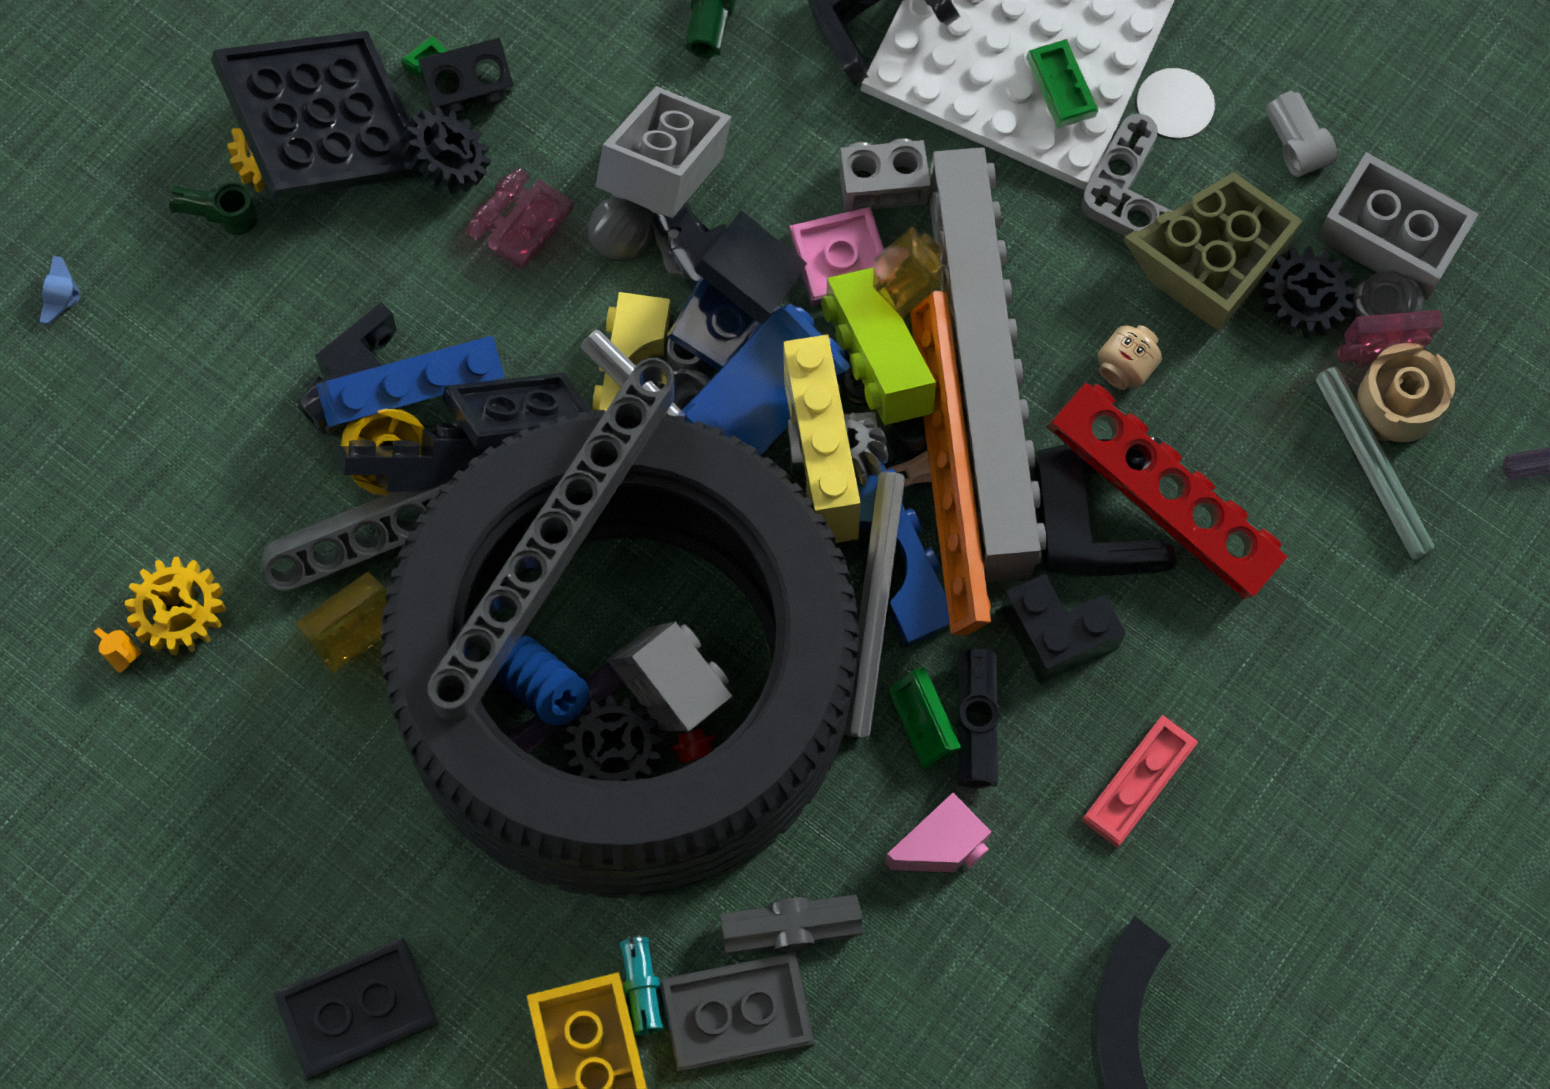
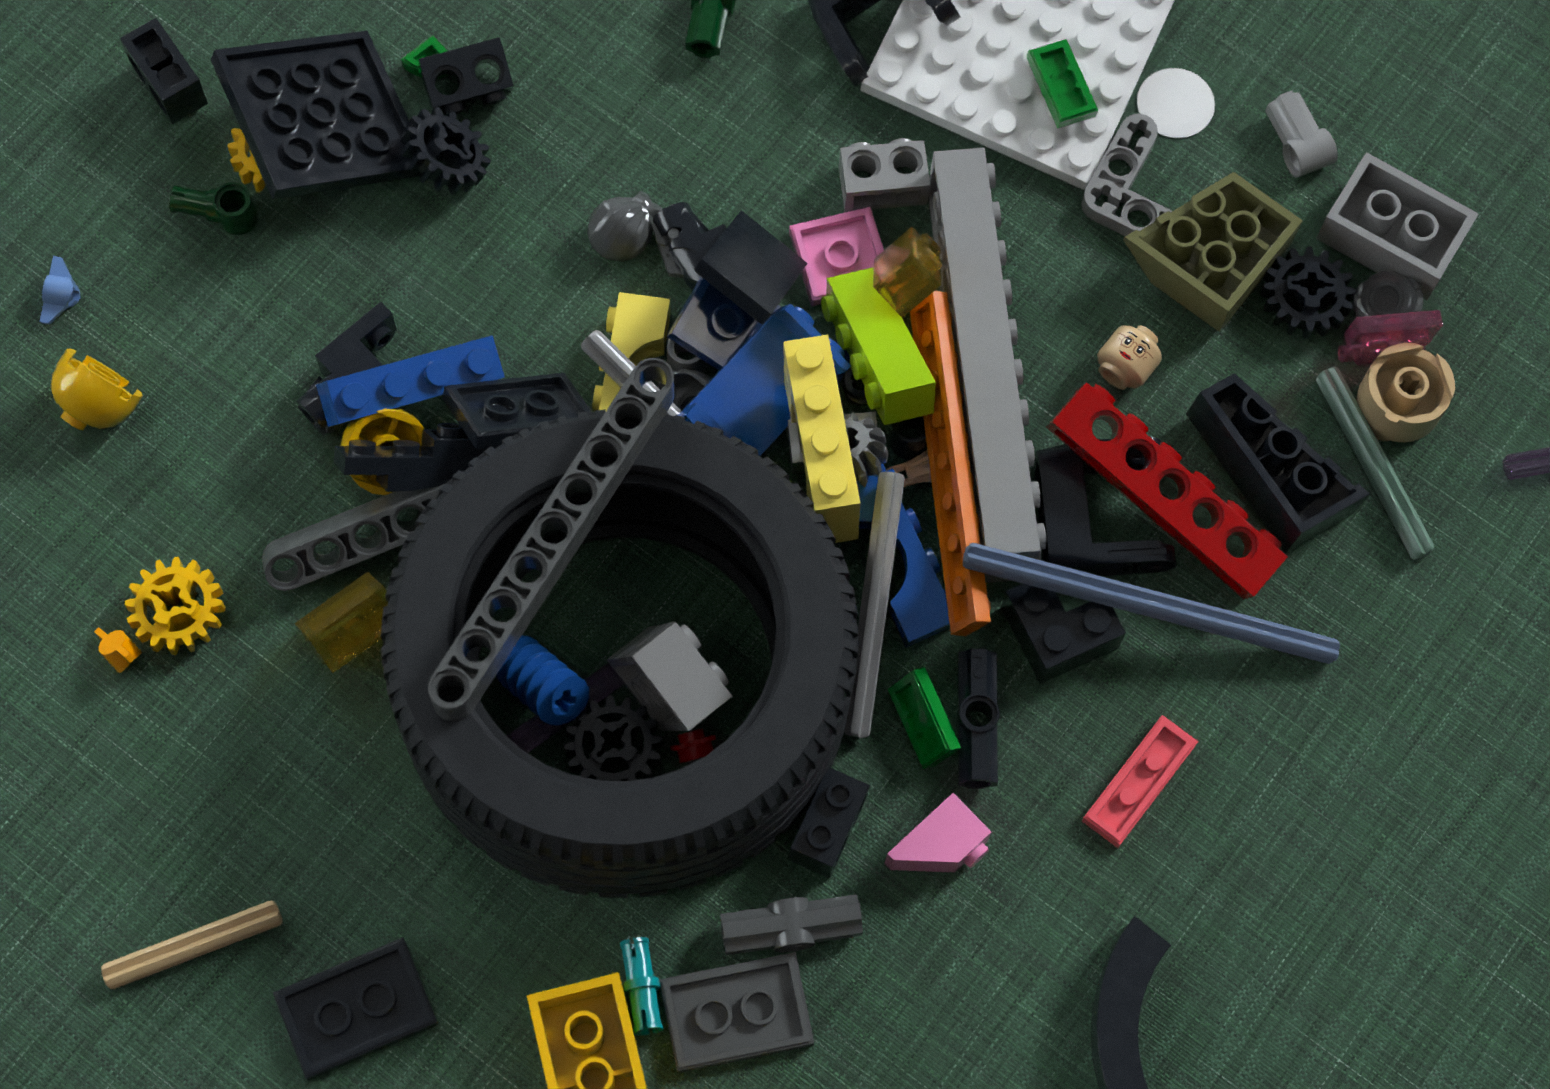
(91, 393): none -> yellow cylinder
(164, 71): none -> black brick
(191, 944): none -> tan axle
(528, 224): clear pink plate -> none
(663, 152): light grey brick -> none
(829, 822): none -> black brick
(1150, 603): none -> sand blue axle
(1273, 465): none -> black wedge

